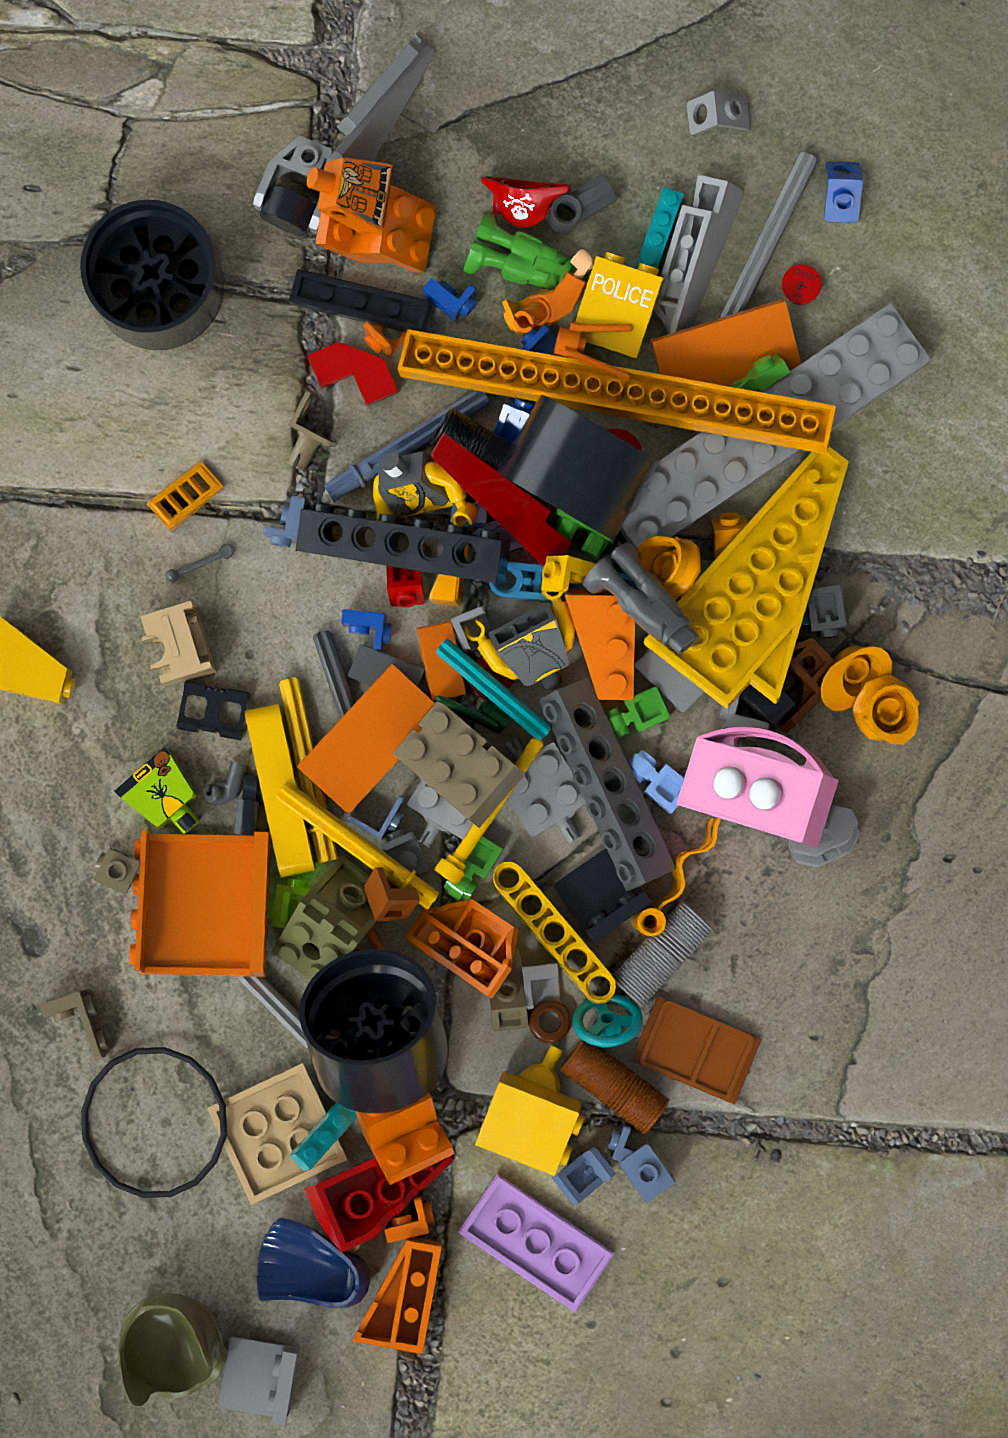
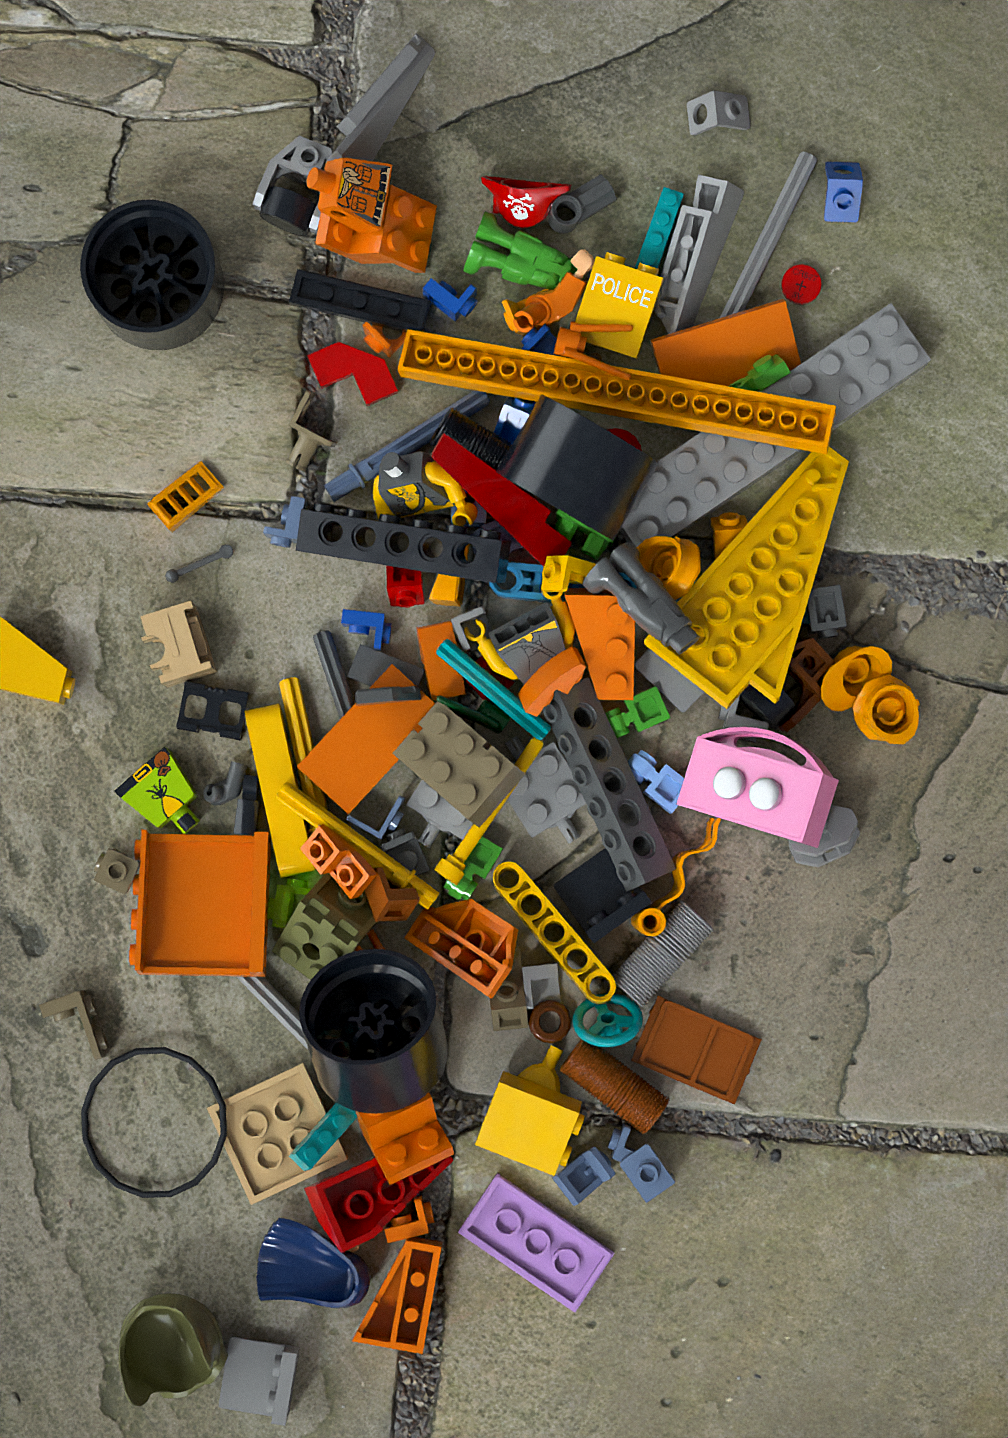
(335, 856): none -> orange slope
(387, 695): none -> dark grey tile
(556, 674): none -> orange slope

